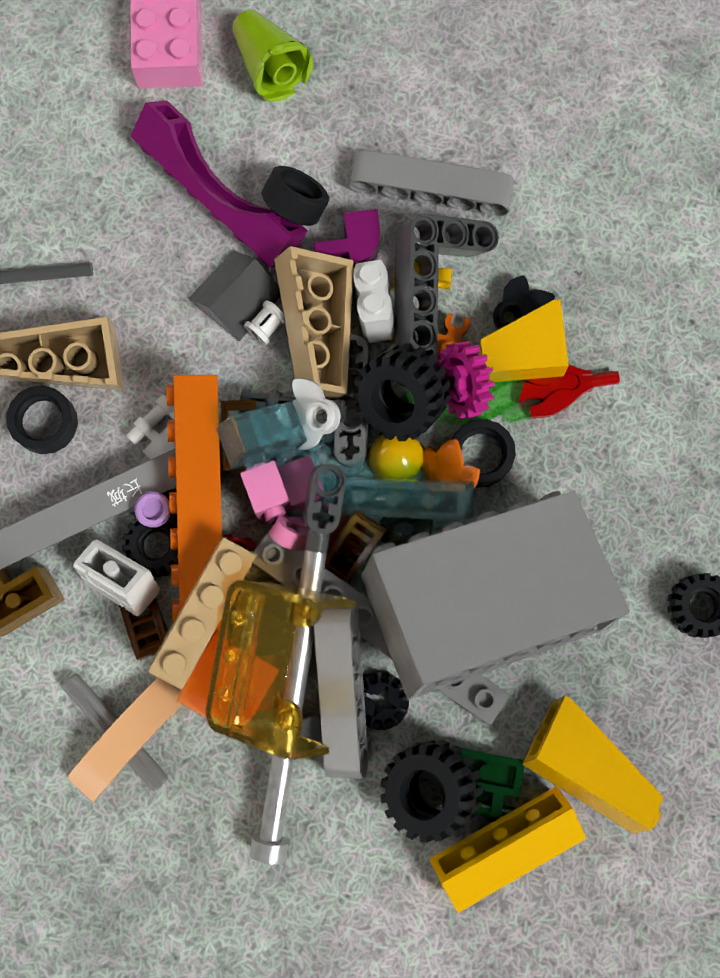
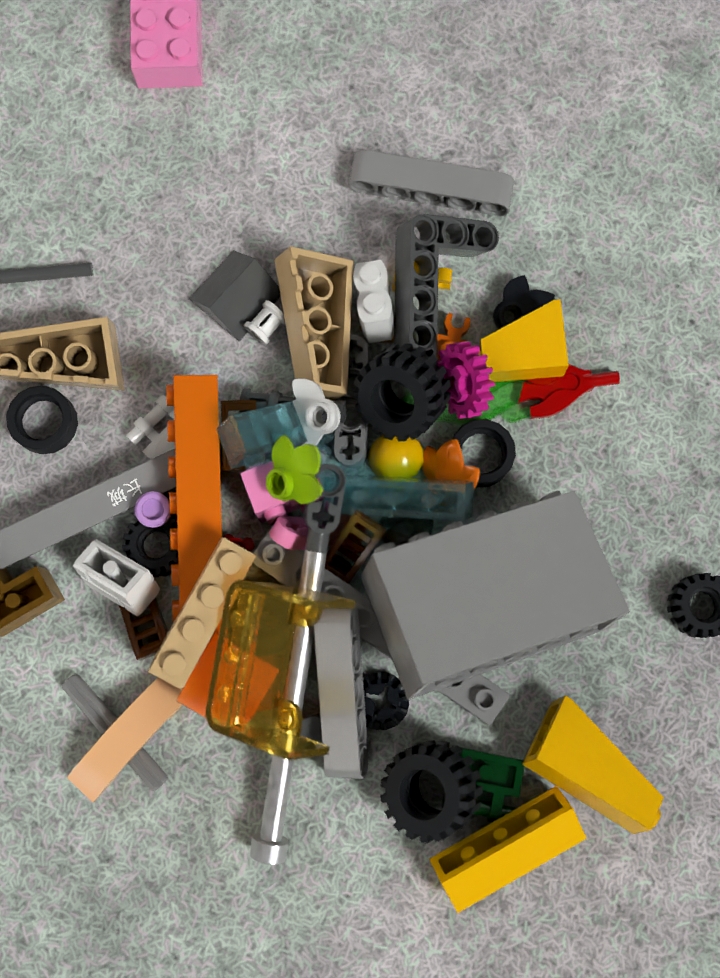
(171, 142): magenta arch -> none
(271, 56): lime cone -> none
(294, 472): none -> lime plate
(295, 195): black tyre -> none
(361, 240): magenta brick -> none

